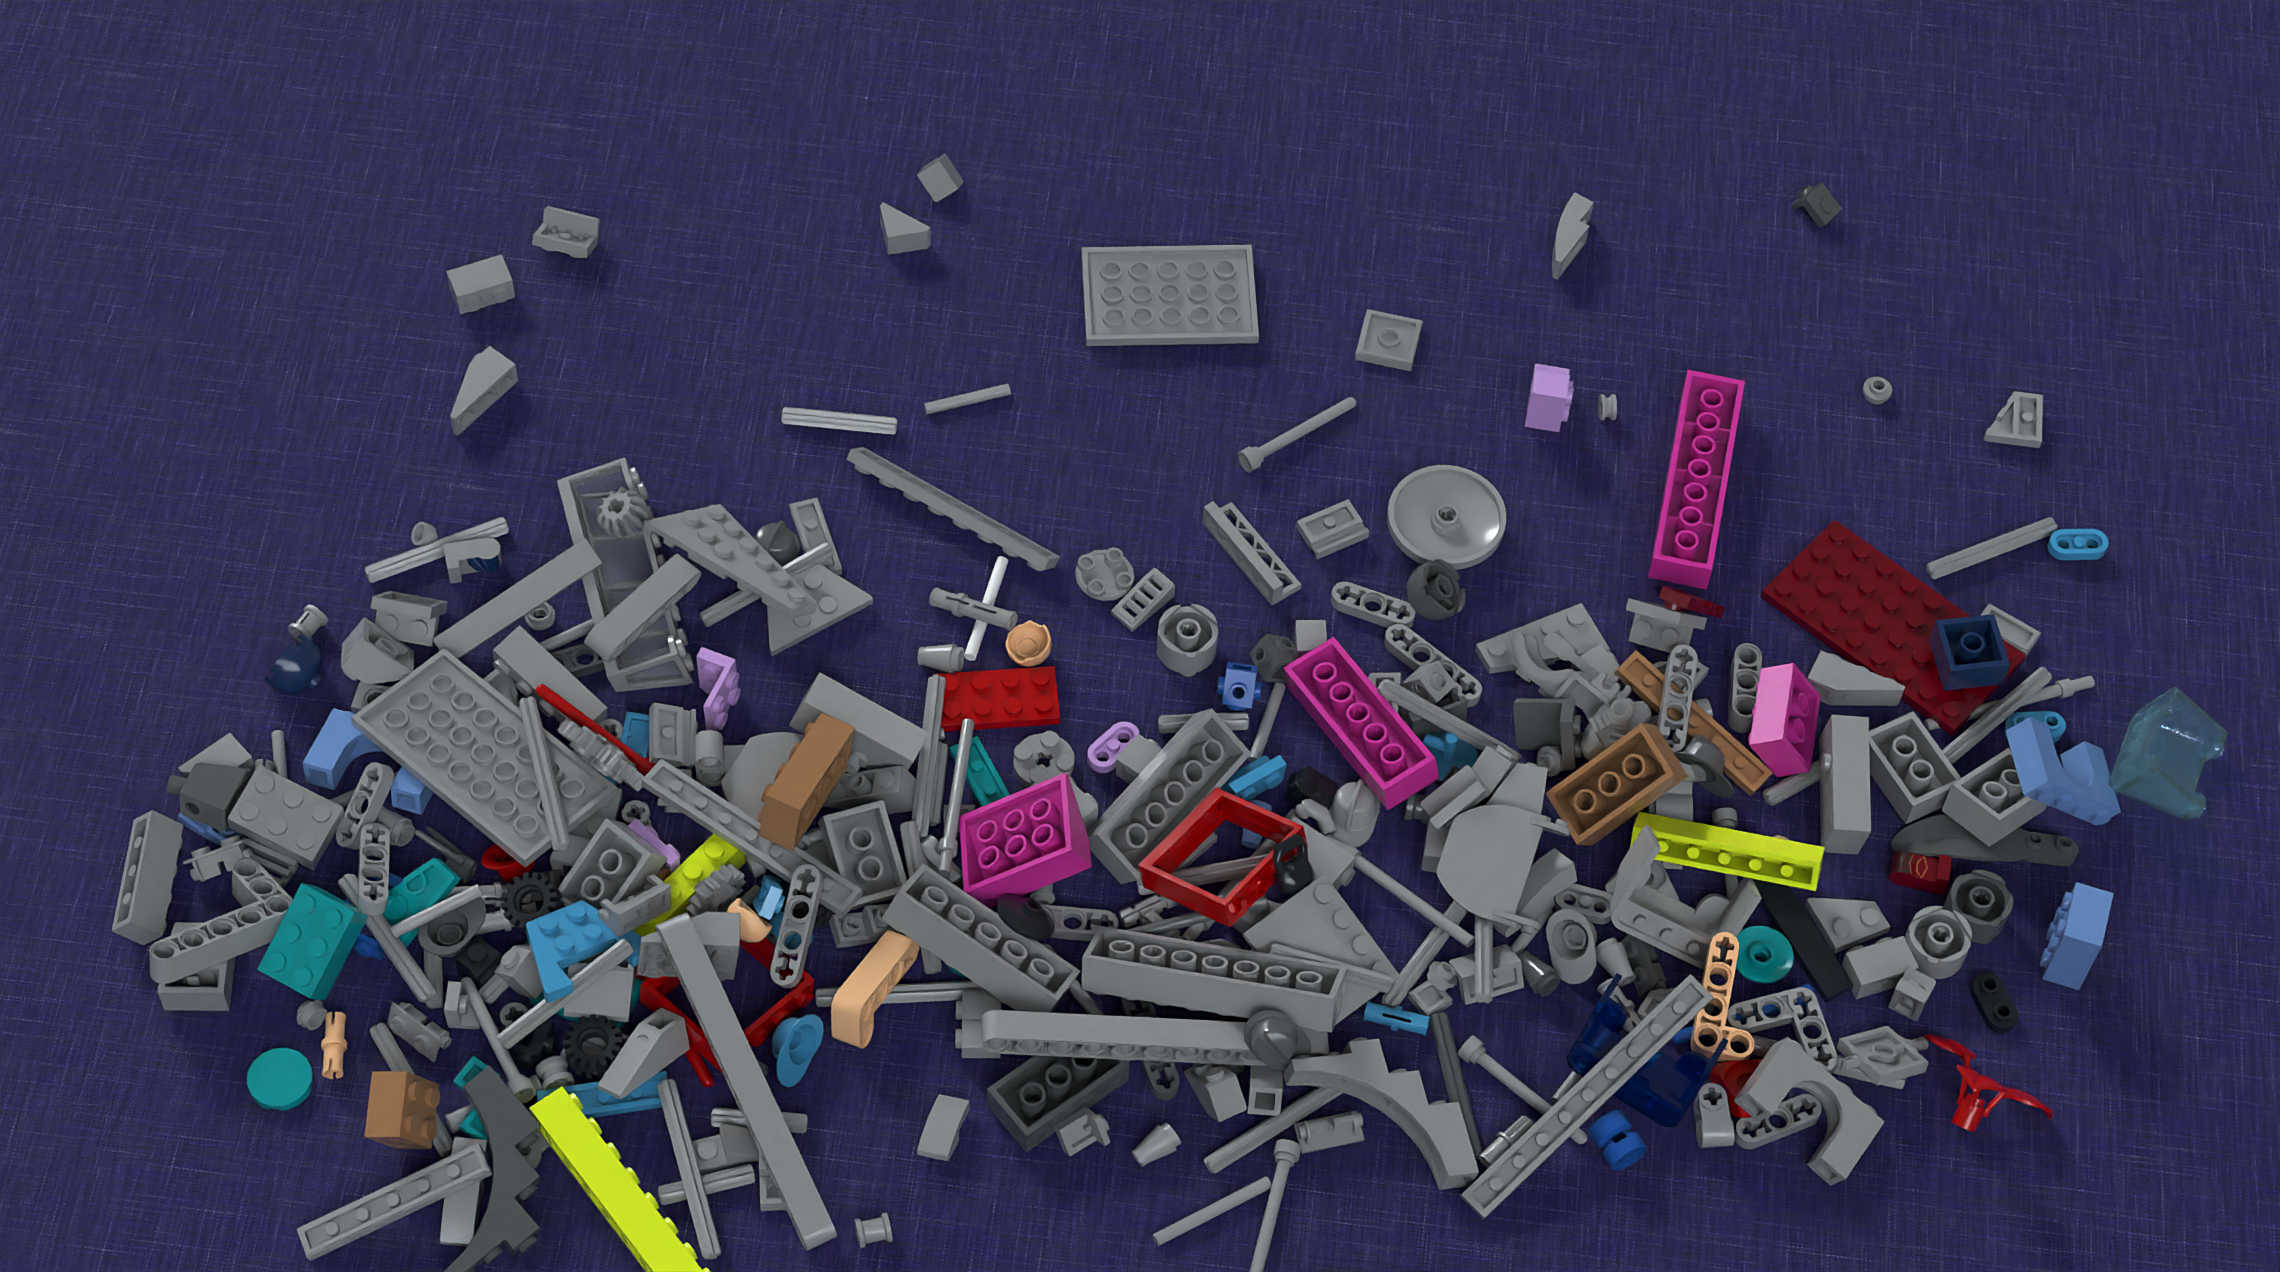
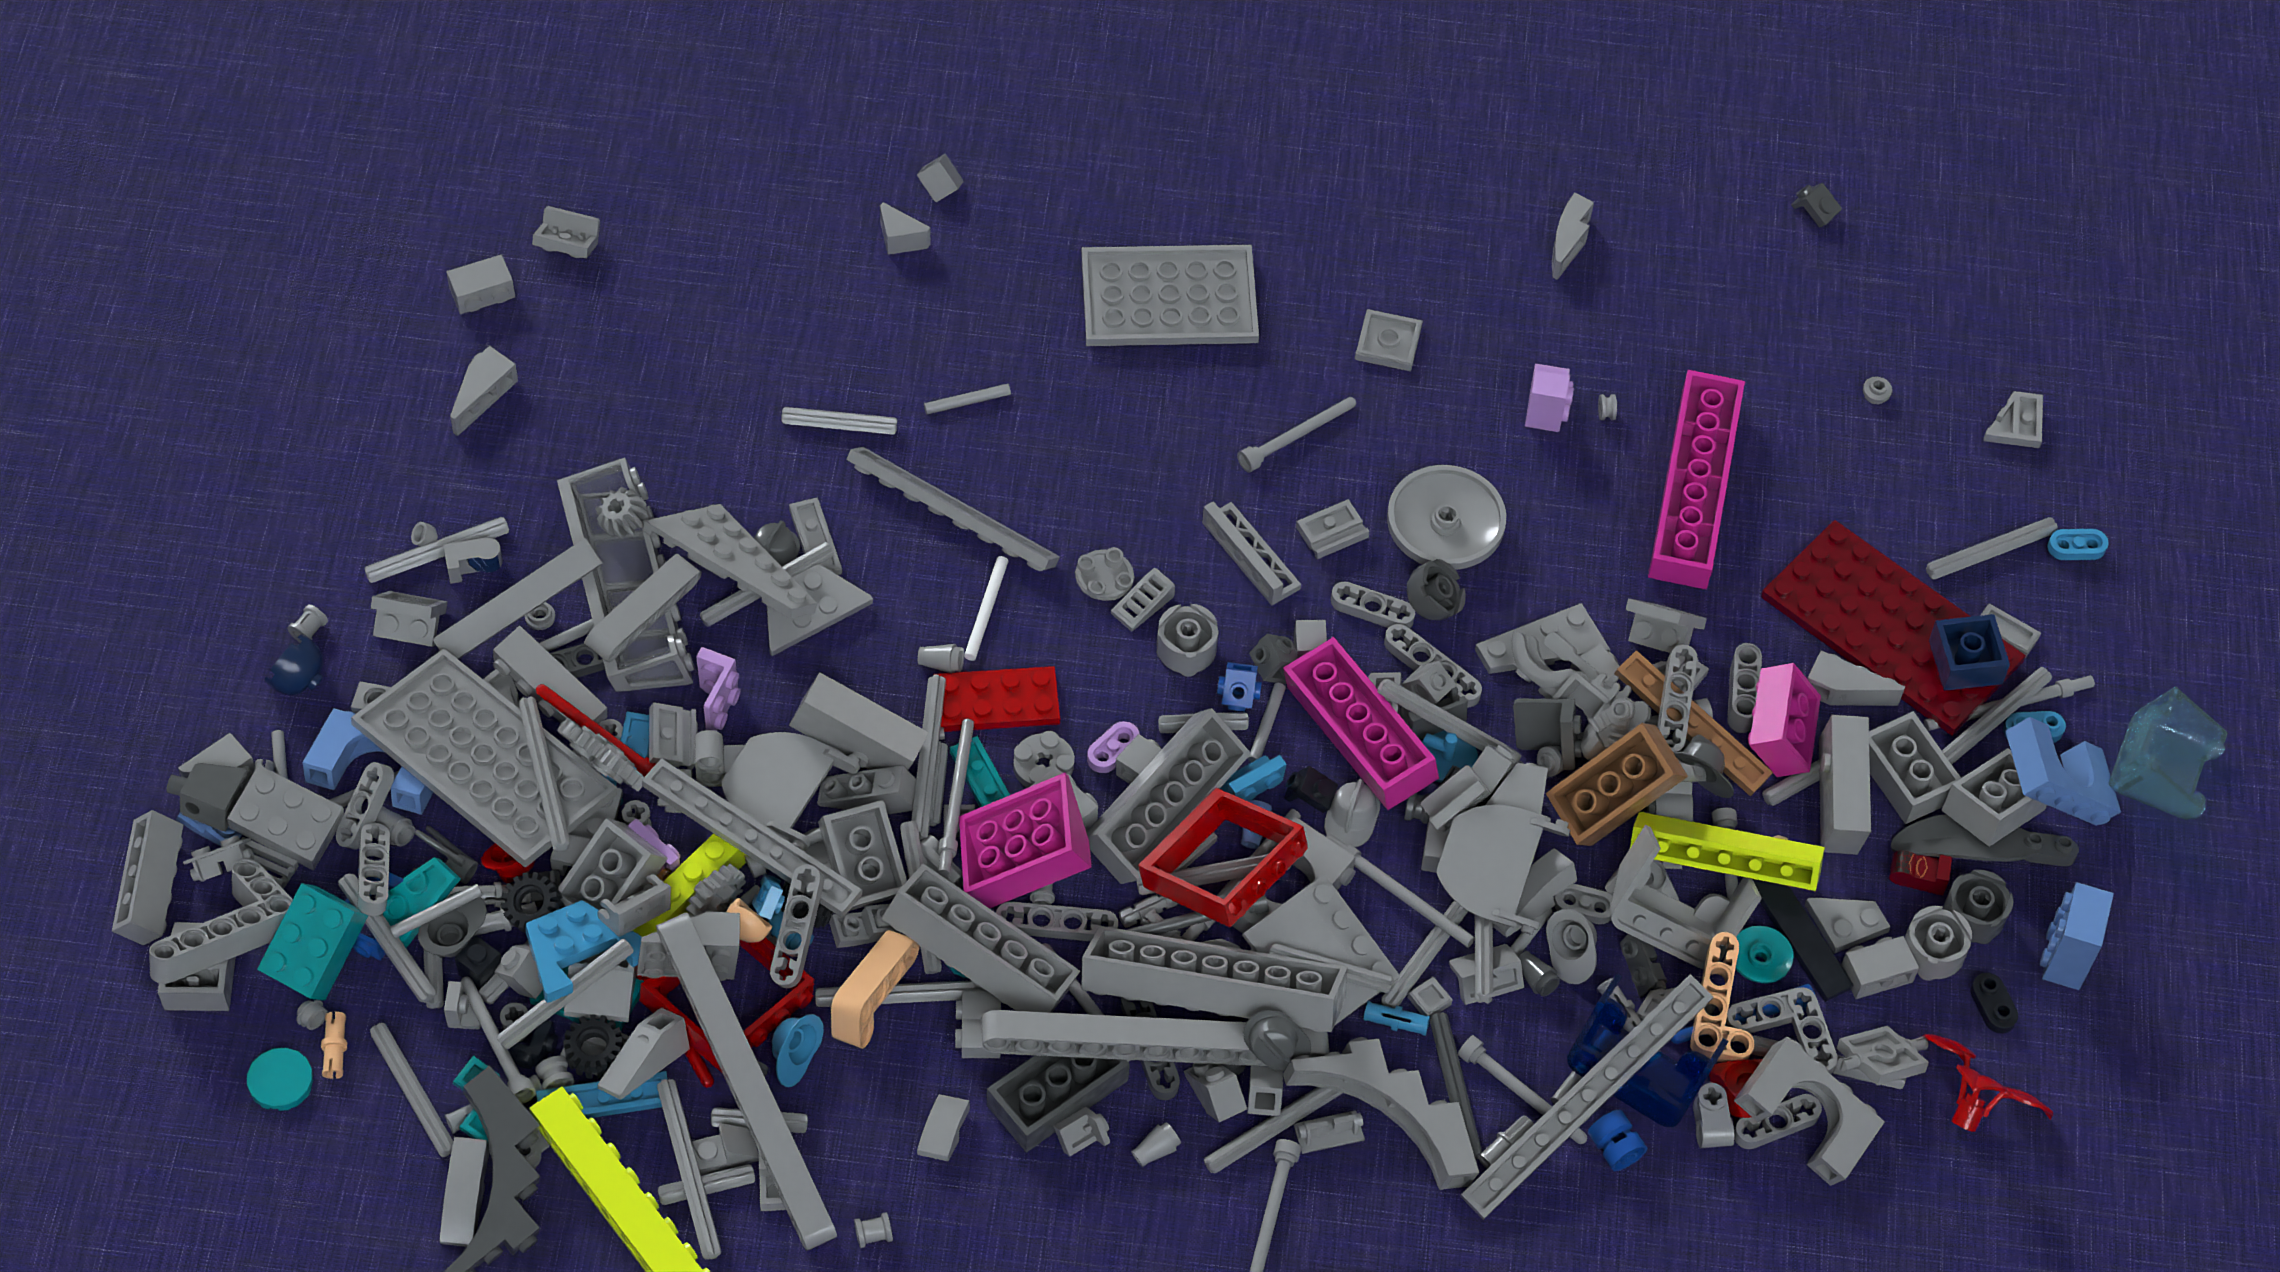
(375, 655): light grey slope -> none
(394, 1201): light grey tile -> none
(402, 1110): medium nougat brick -> none
(408, 1024): light grey hinge -> none
(805, 781): medium nougat brick -> none
(962, 605): light grey pin -> none
(1025, 917): black dish -> none
(1028, 644): light nougat hair -> none
(1211, 1211): light grey bar -> none
(1296, 872): black piece -> none
(1319, 813): light grey arm -> none
(1442, 975): light grey plate -> none
(1614, 960): light grey cone -> none
(1681, 600): dark red wing -> none
(1912, 993): light grey slope -> none

